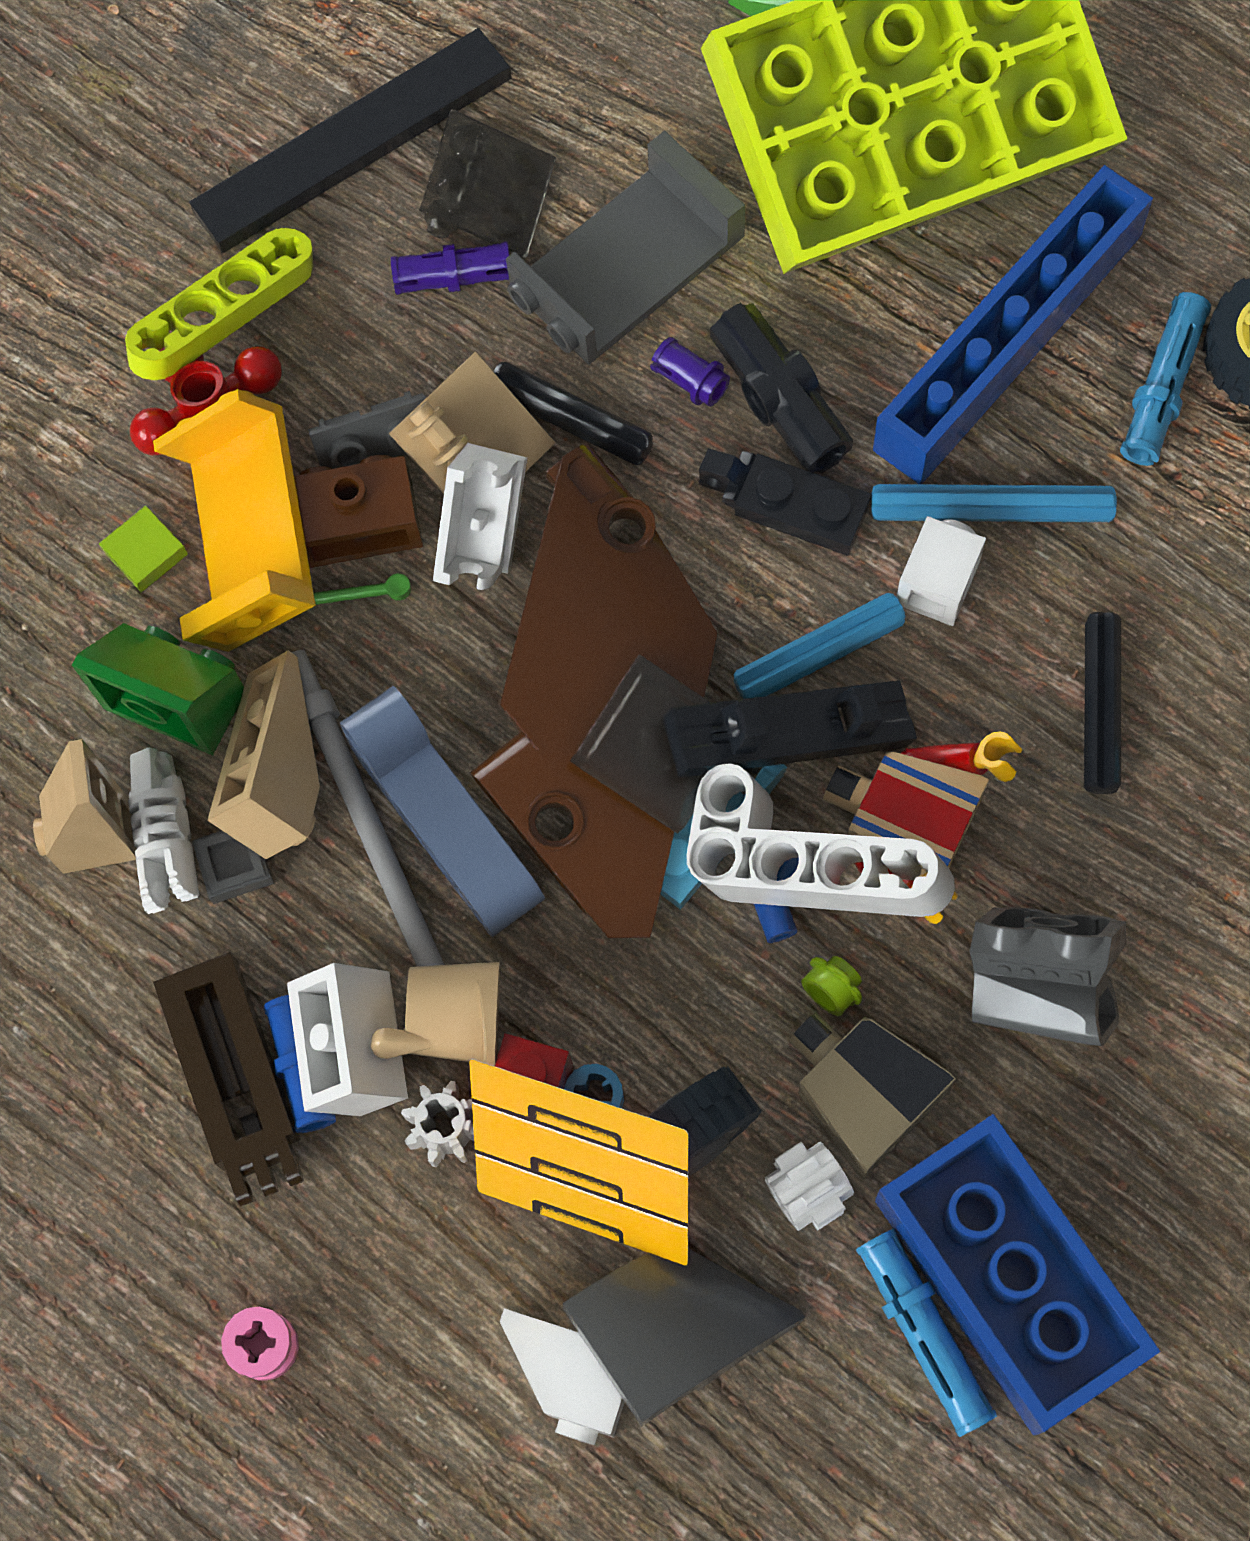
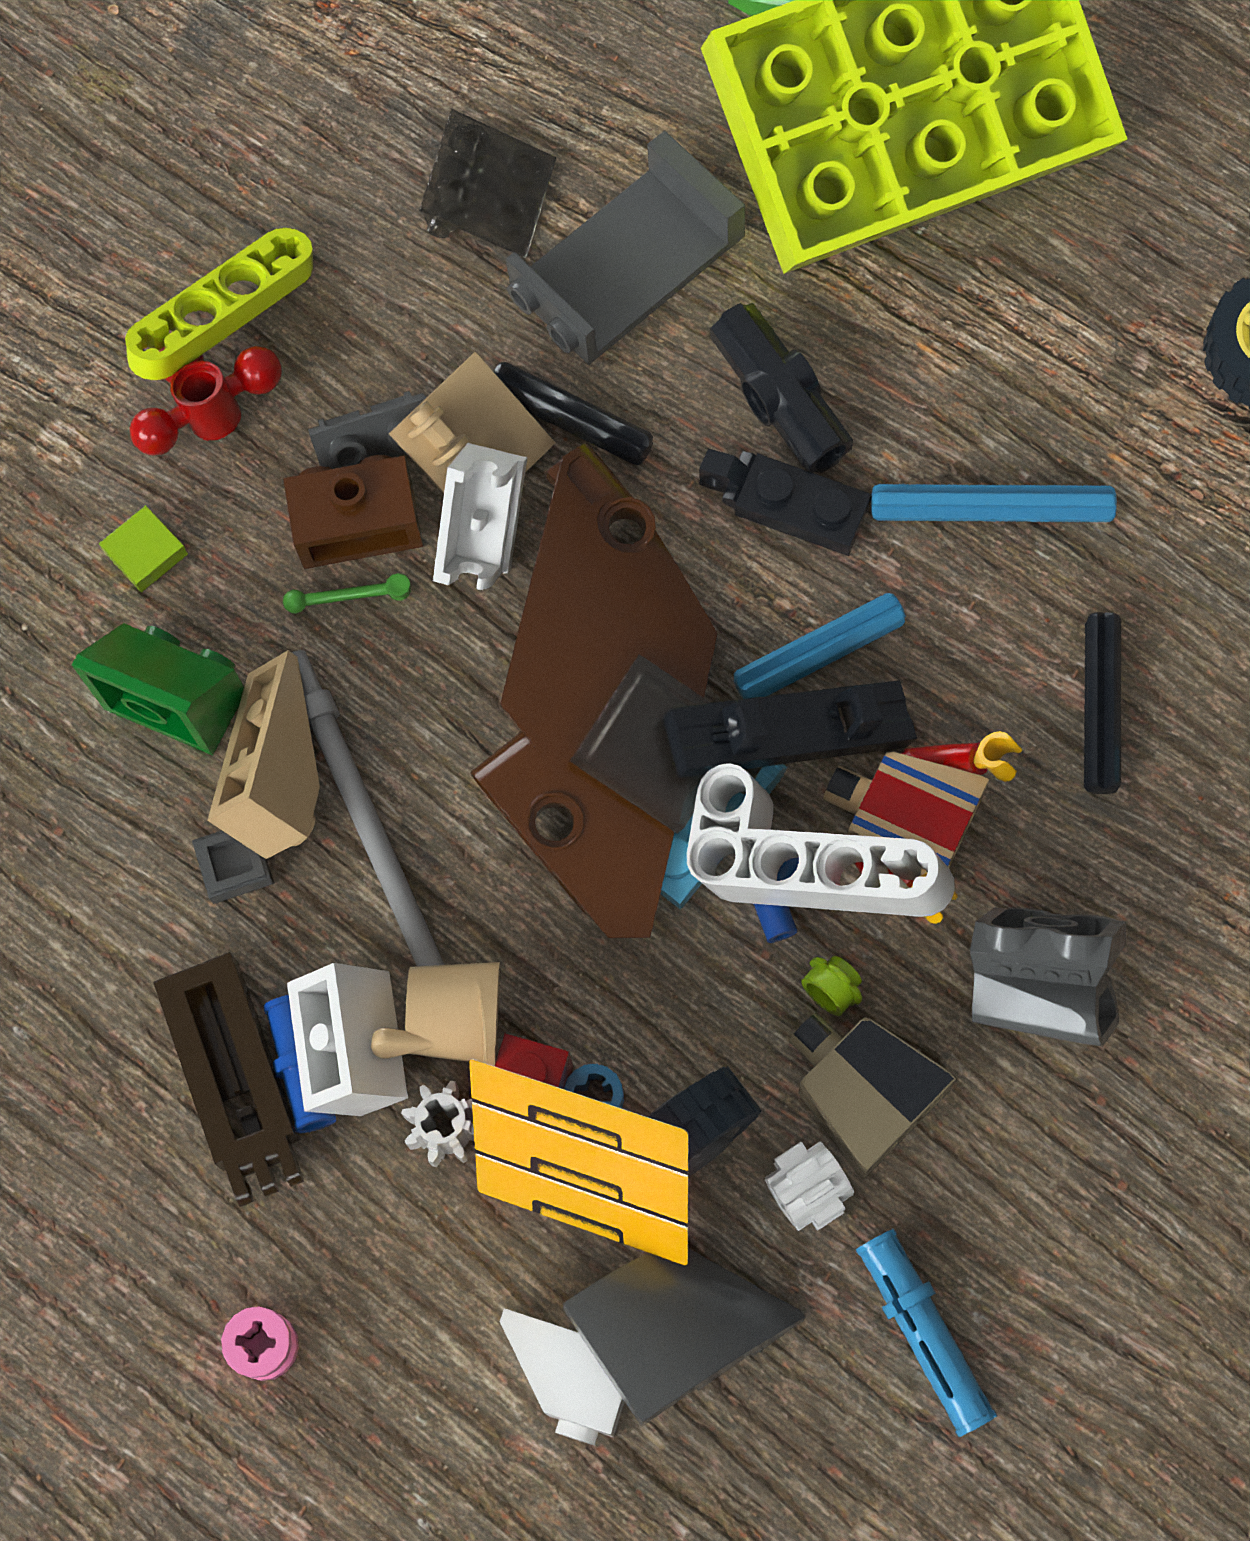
(83, 814): tan slope -> none
(160, 831): white hinge -> none
(245, 519): yellow panel -> none
(350, 140): black tile -> none
(440, 811): sand blue beam -> none
(450, 268): dark purple pin -> none
(689, 371): dark purple pin -> none
(940, 569): white brick -> none
(1011, 325): blue brick -> none
(1015, 1275): blue brick -> none
(1159, 398): dark azure pin -> none

